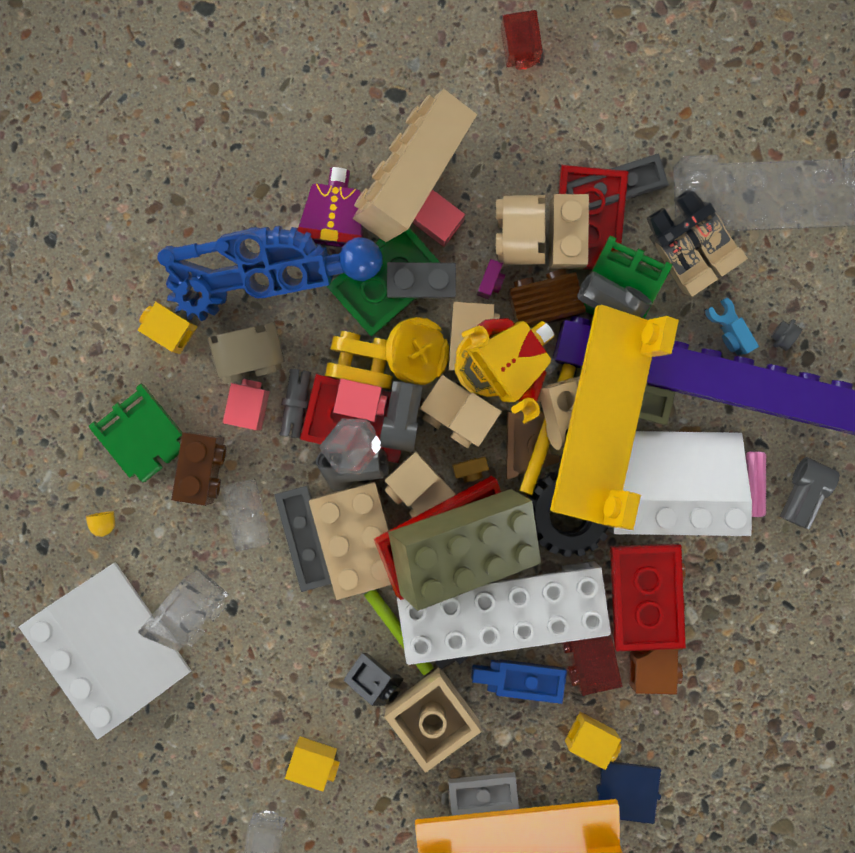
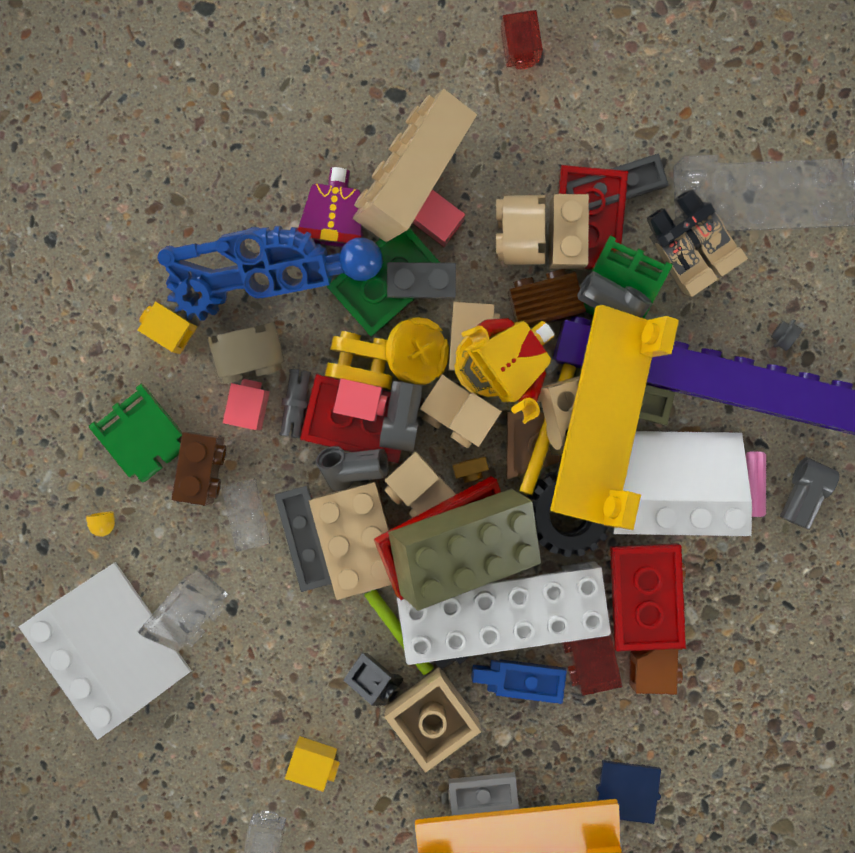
(351, 446): clear brick -> none
(491, 280): magenta plate -> none
(593, 741): yellow brick -> none
(736, 333): dark azure plate -> none

